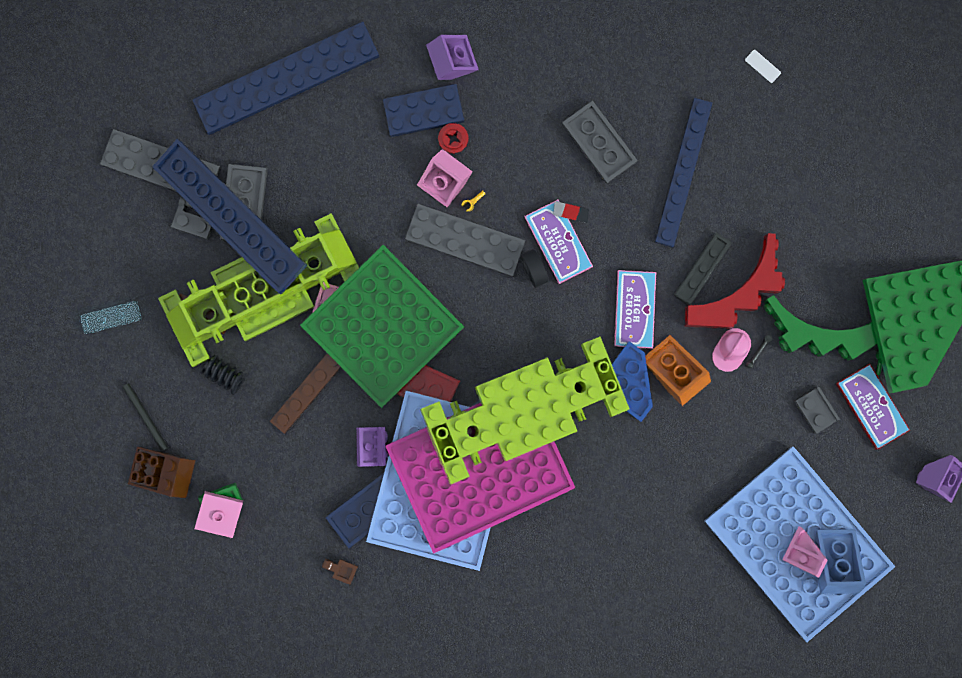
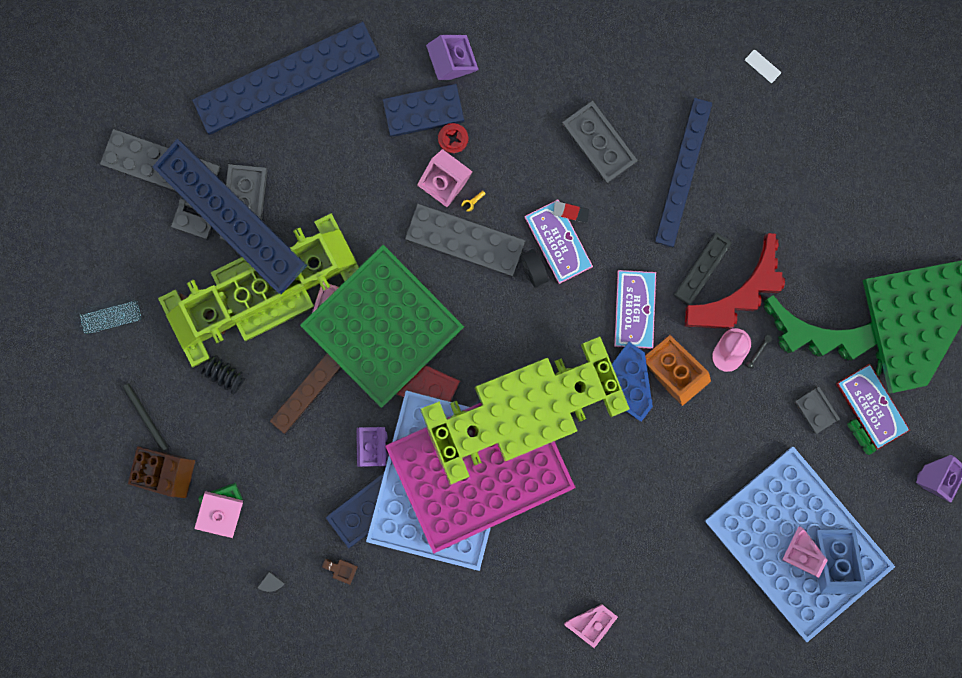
(271, 583): none -> dark grey tile
(592, 624): none -> bright pink wing
(861, 437): none -> green axle

